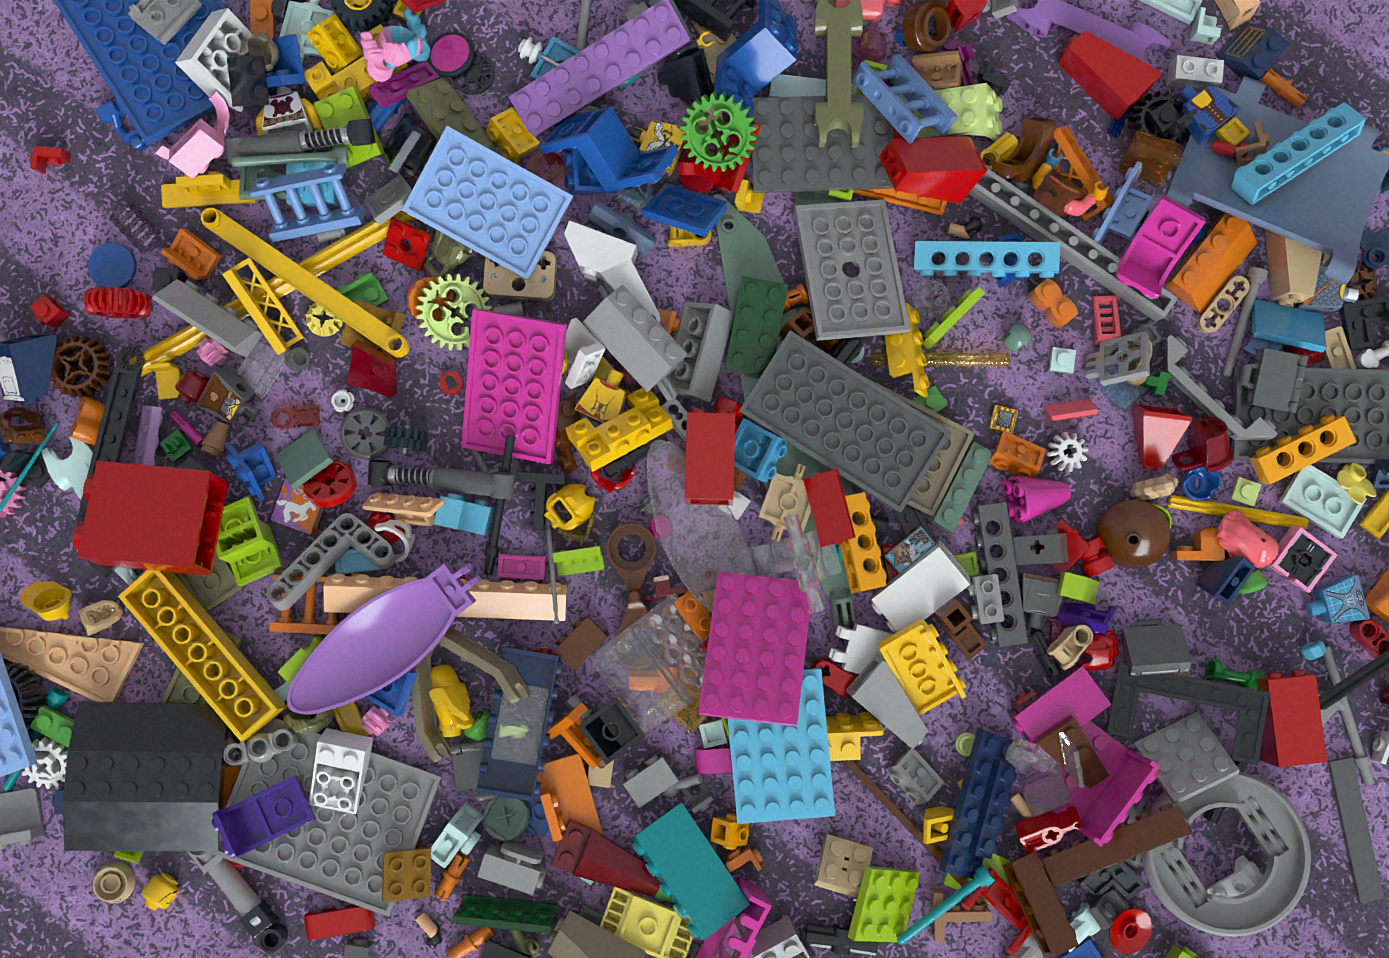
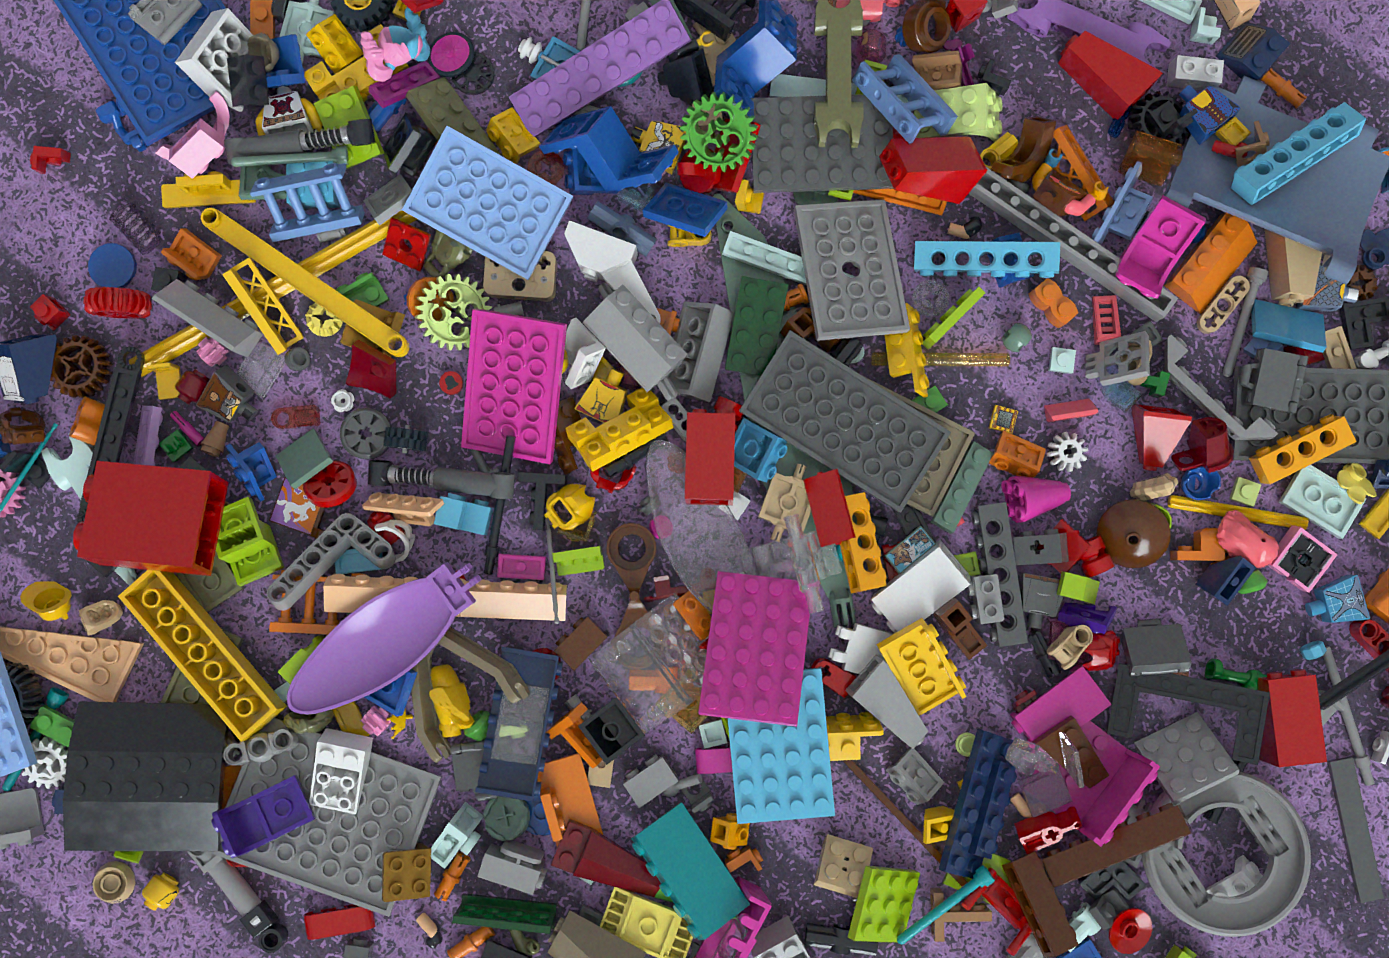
(399, 722): none -> yellow piece
(766, 257): none -> light aqua plate

